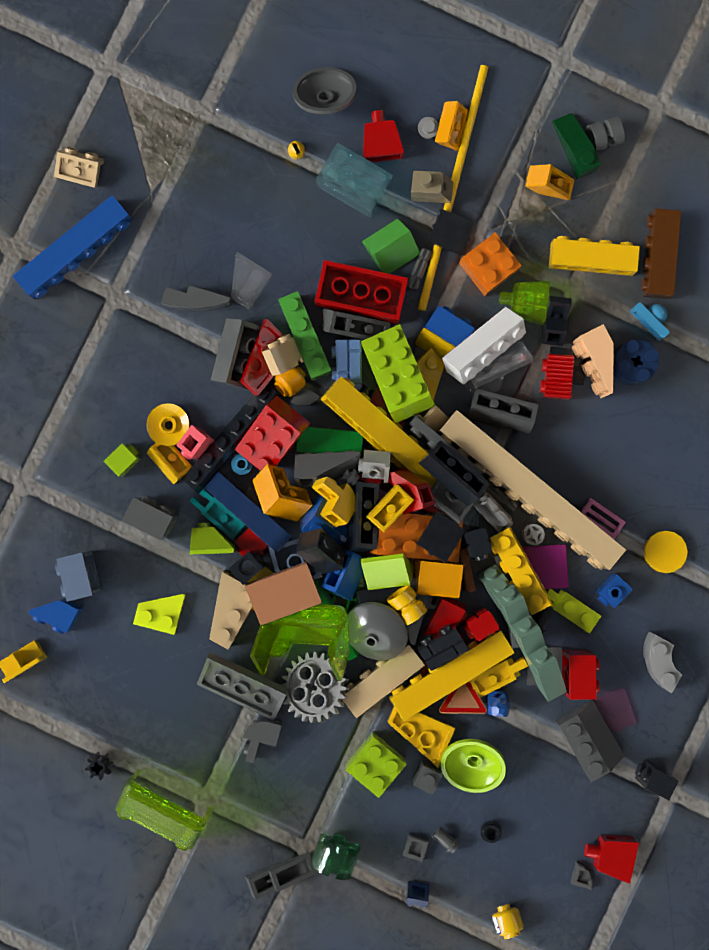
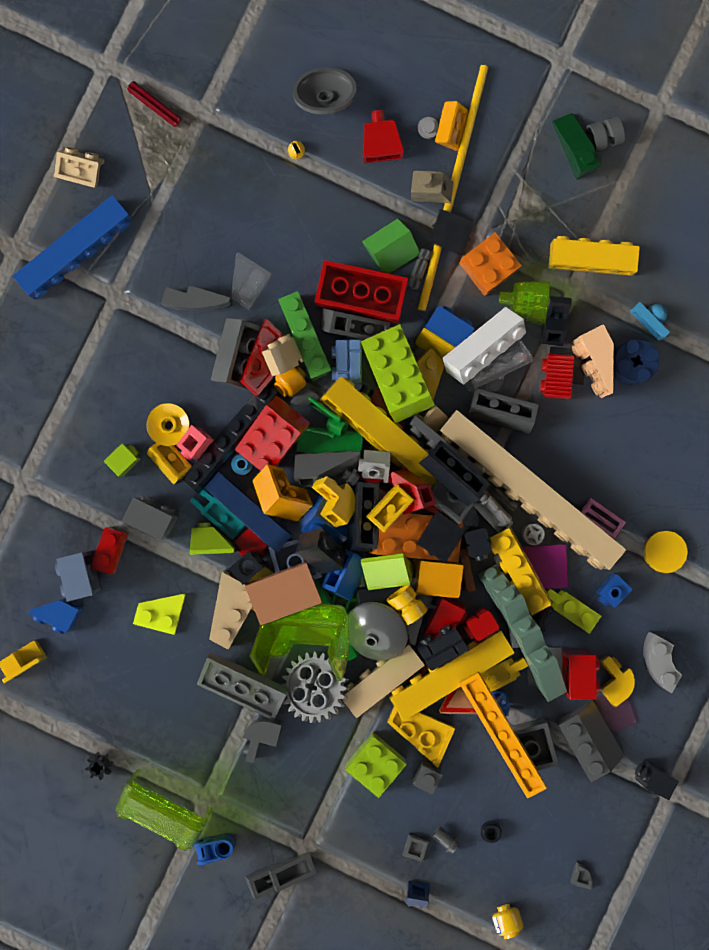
(109, 550): none -> red brick
(154, 104): none -> dark red axle
(209, 848): none -> blue piece
(335, 424): none -> green plant
(335, 856): clear green brick -> none
(354, 180): clear light blue brick -> none
(473, 765): lime dish -> none
(503, 734): none -> light orange plate
(537, 742): none -> dark grey brick
(549, 181): light orange slope -> none
(614, 855): red torso -> none
(621, 683): none -> yellow brick
(661, 253): reddish brown brick -> none

